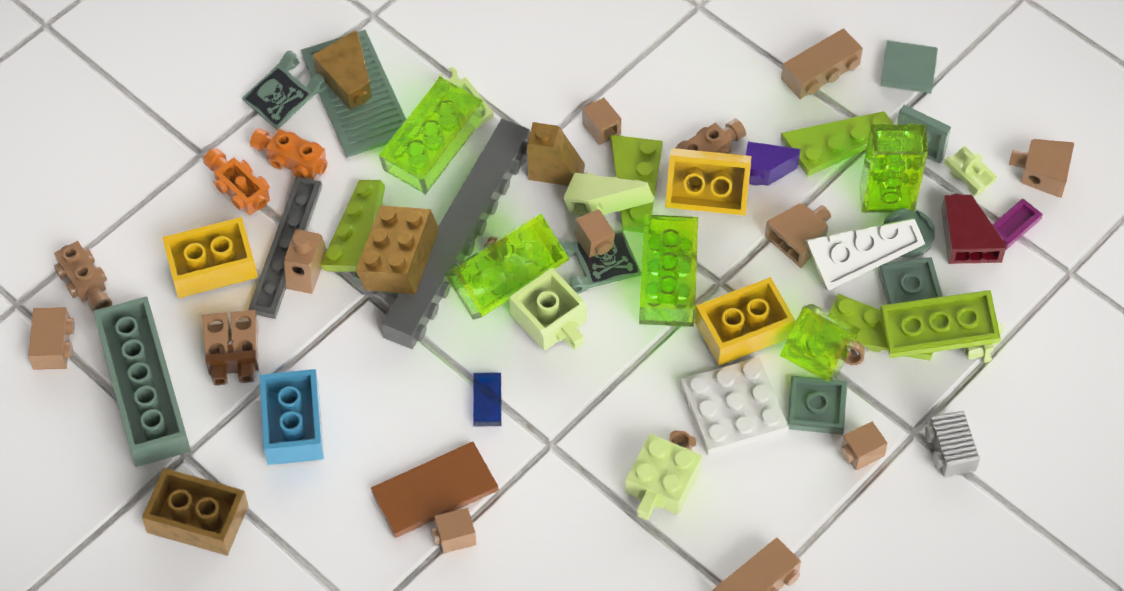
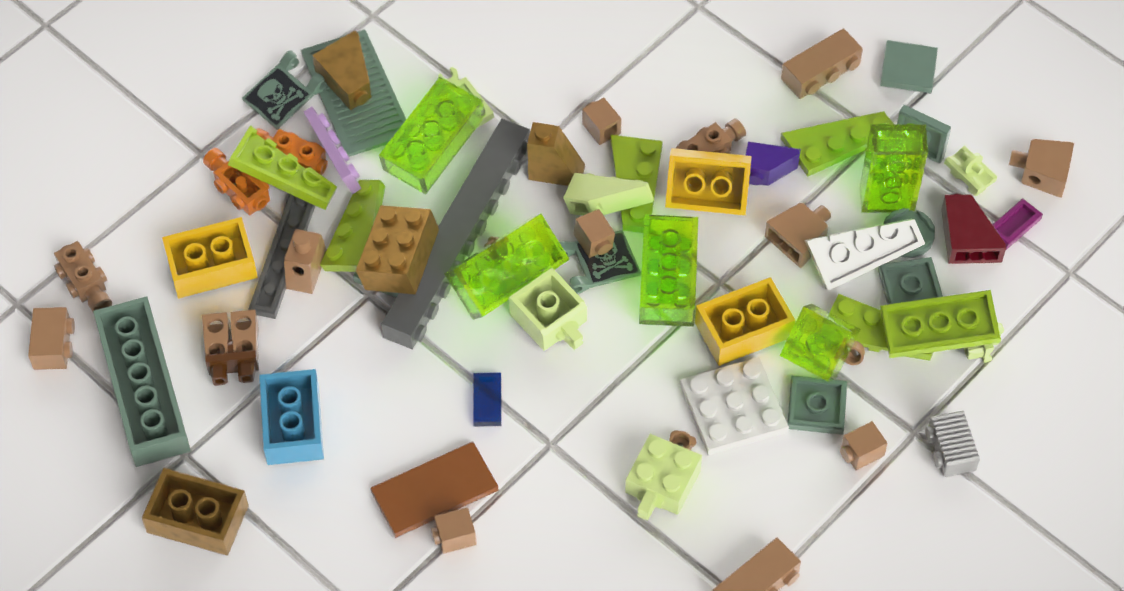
(267, 163): none -> lime wing
(337, 155): none -> lavender plate

